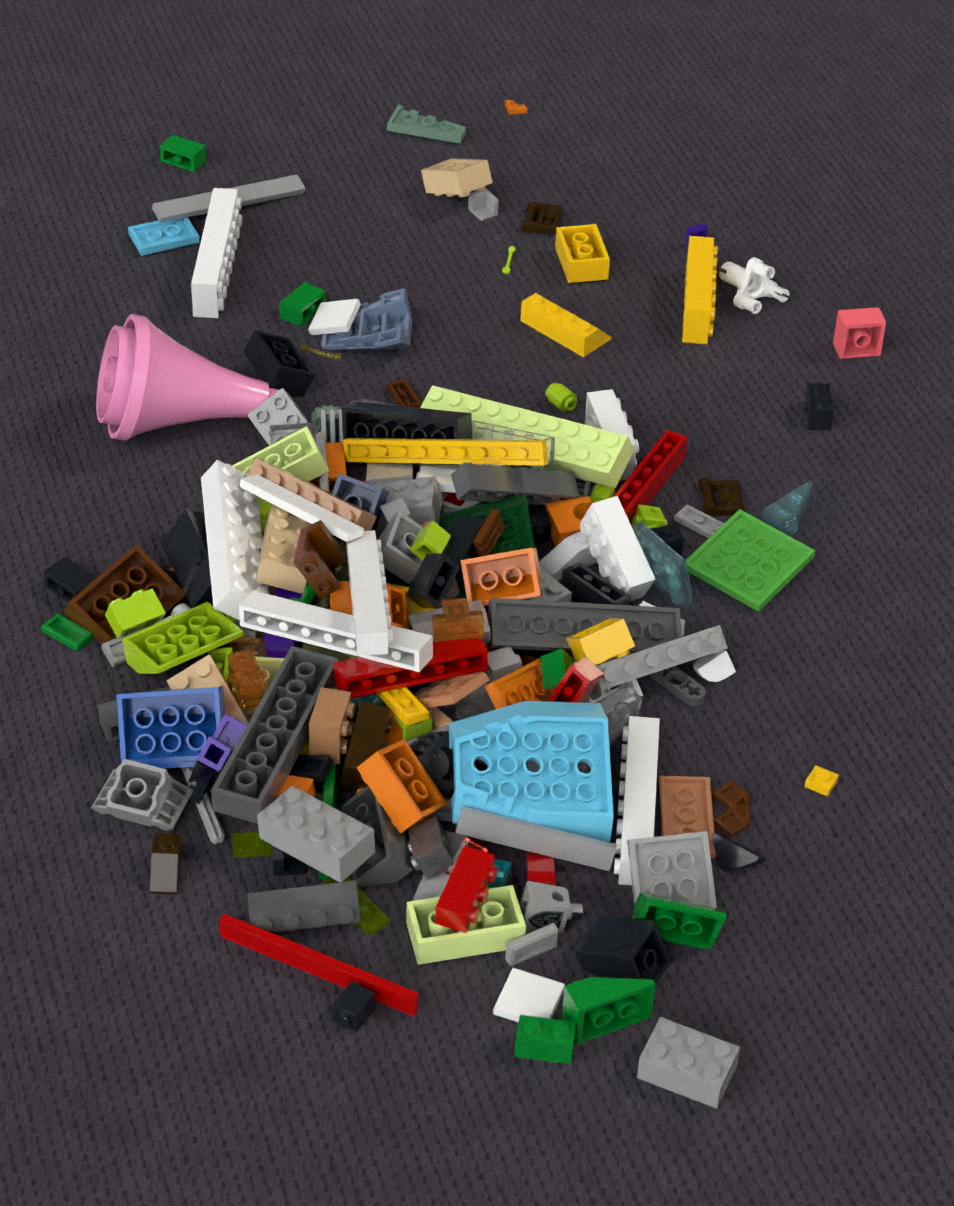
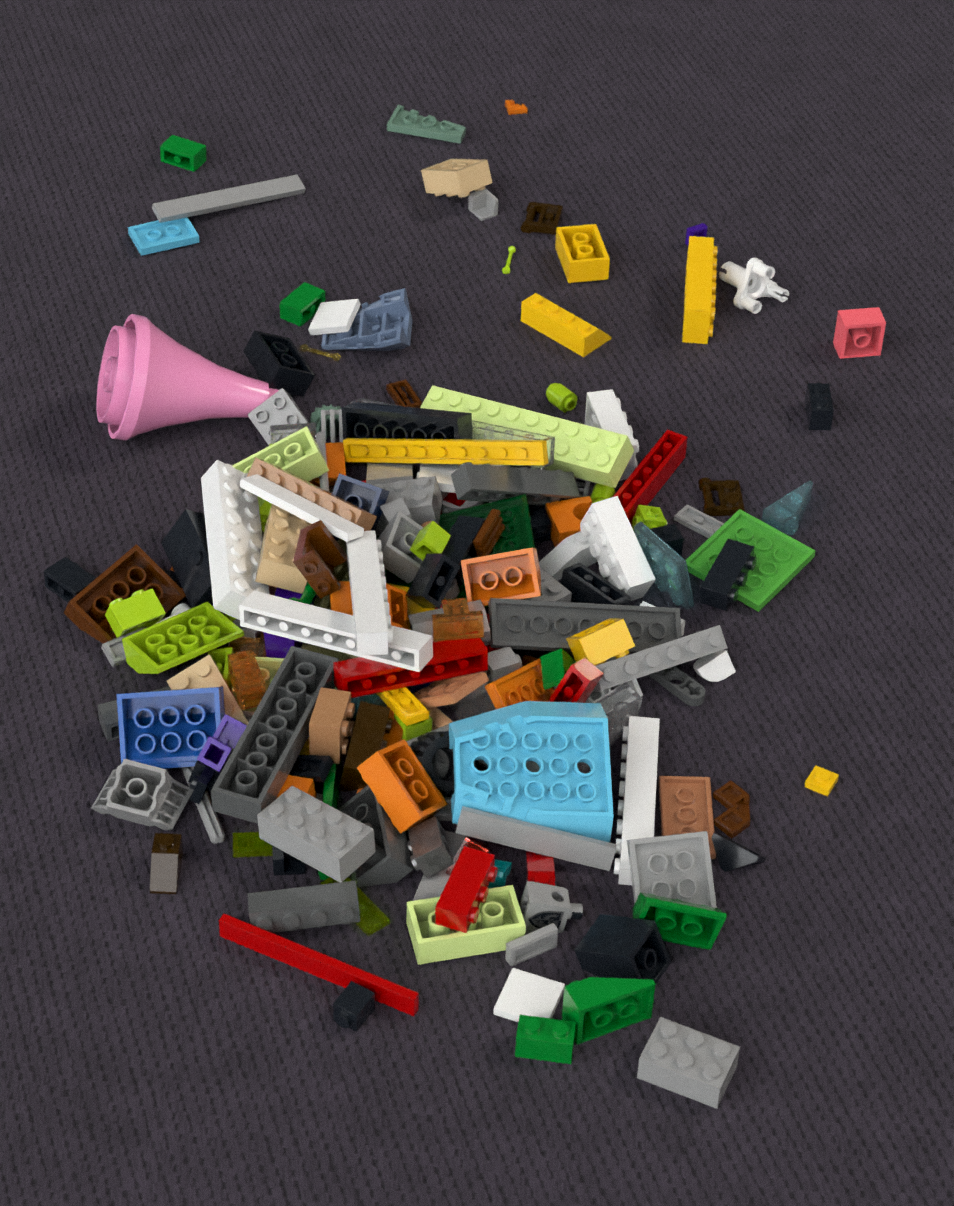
(67, 632): green tile -> none
(216, 253): white brick -> none
(727, 575): none -> black brick

